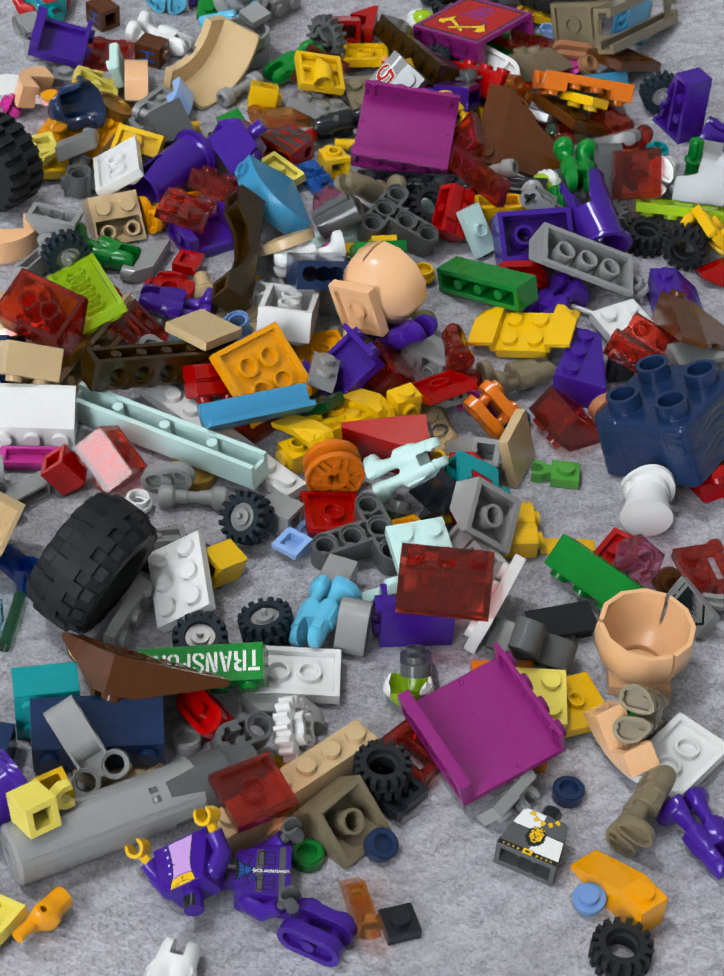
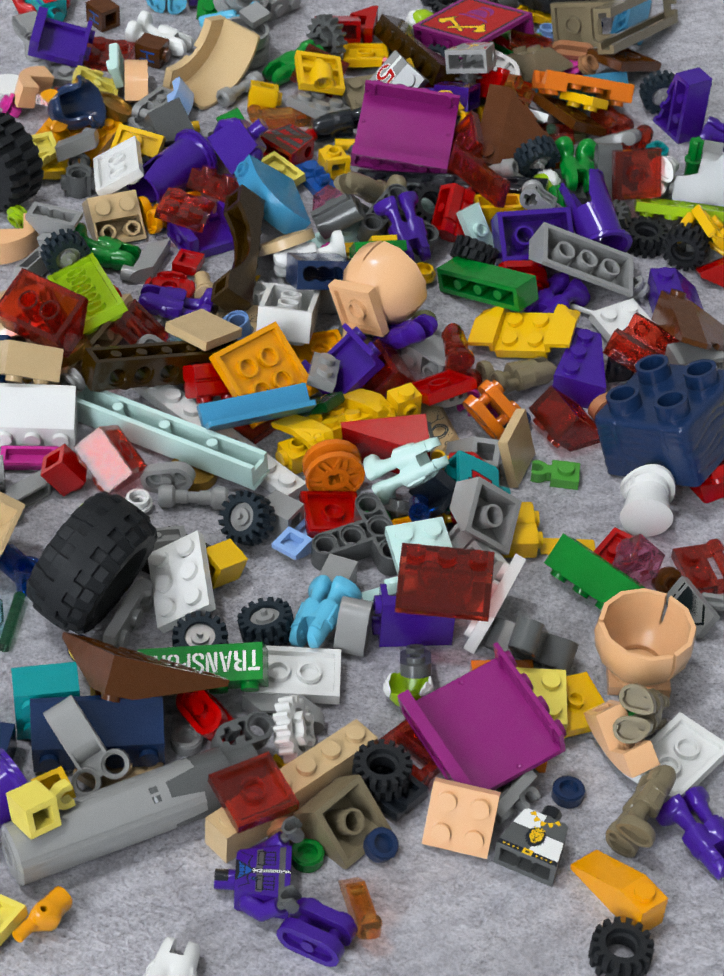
(15, 215): none -> lime plate
(73, 378): none -> light grey bush
(188, 867): dark purple torso -> none
(400, 923): black plate -> none
(413, 230): none -> dark purple piece
(418, 508): none -> clear blue cylinder
(461, 818): none -> light nougat plate
(474, 250): none -> black tyre
(476, 58): none -> light grey torso
(537, 155): none -> black wheel
(566, 619): black piece -> none
(589, 899): medium blue plate -> none

